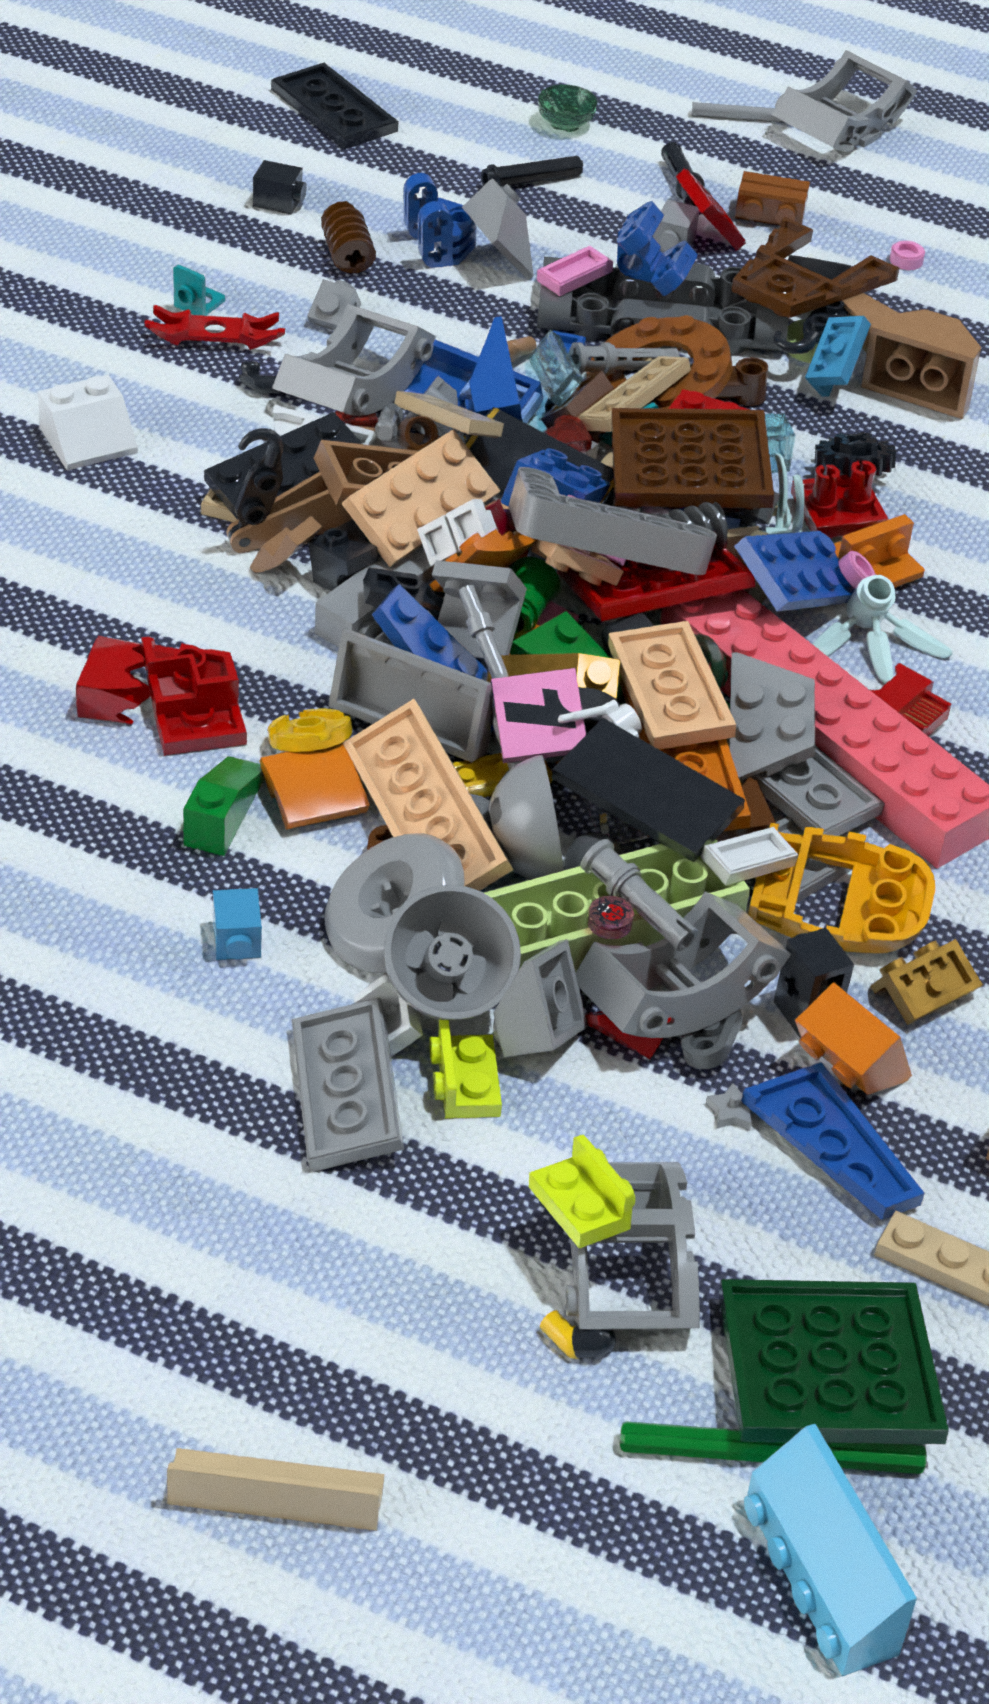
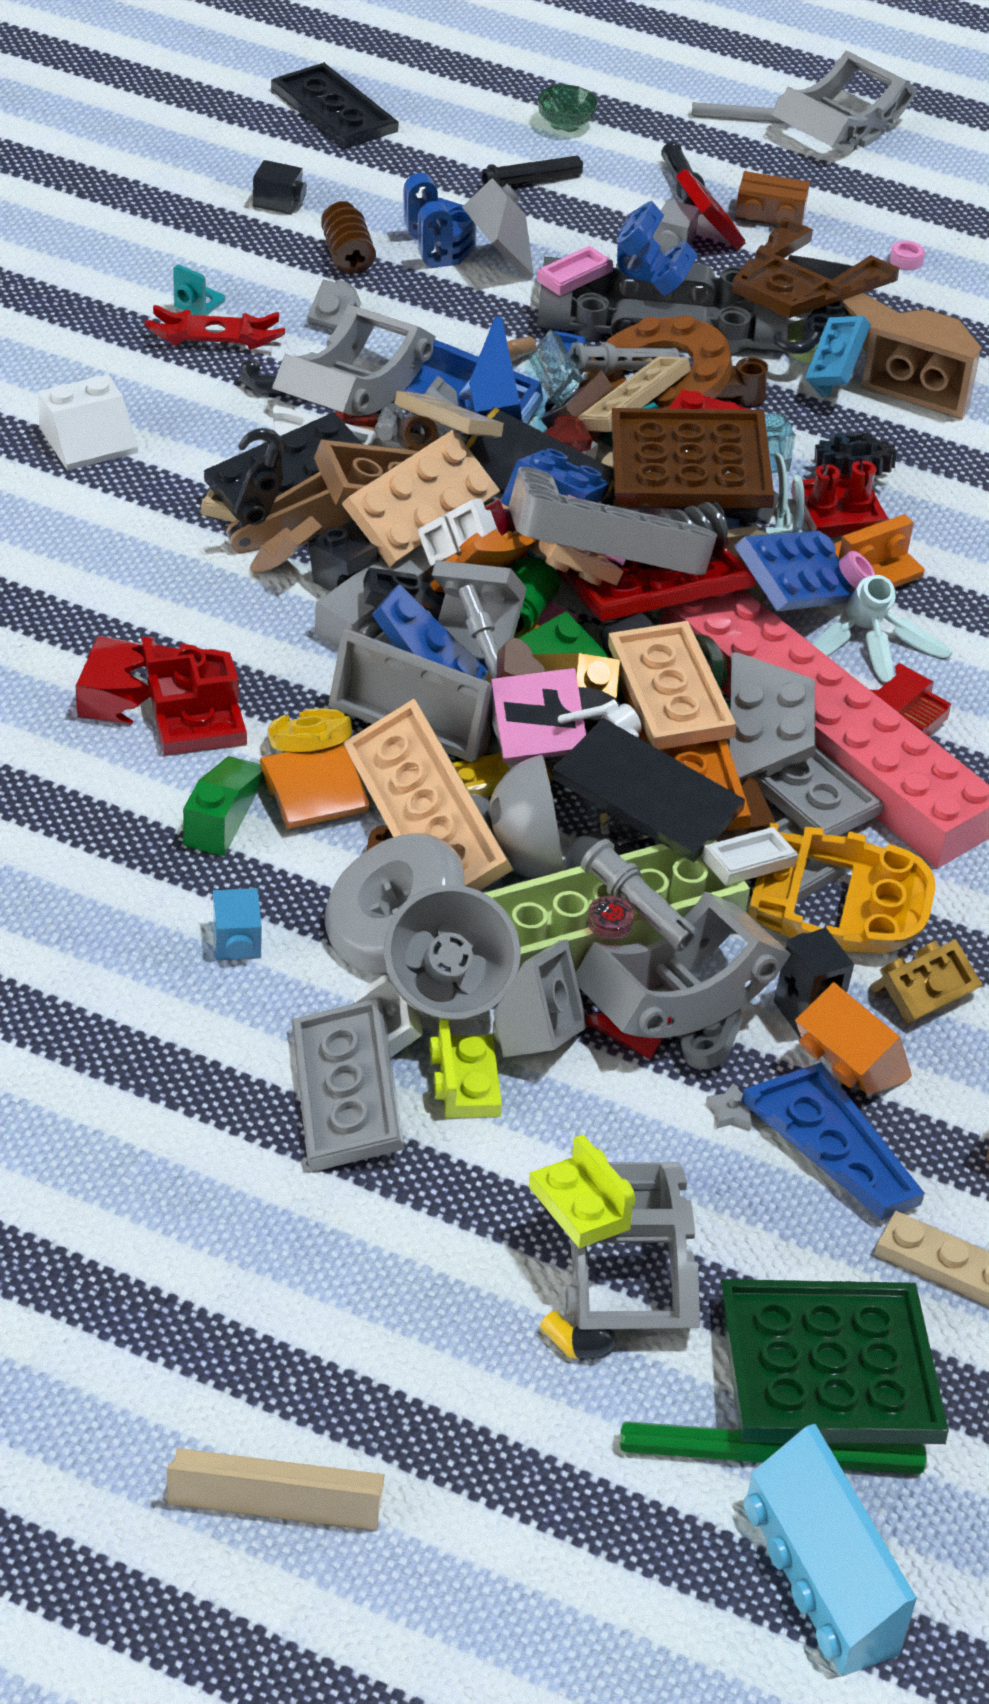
(516, 659): none -> tile

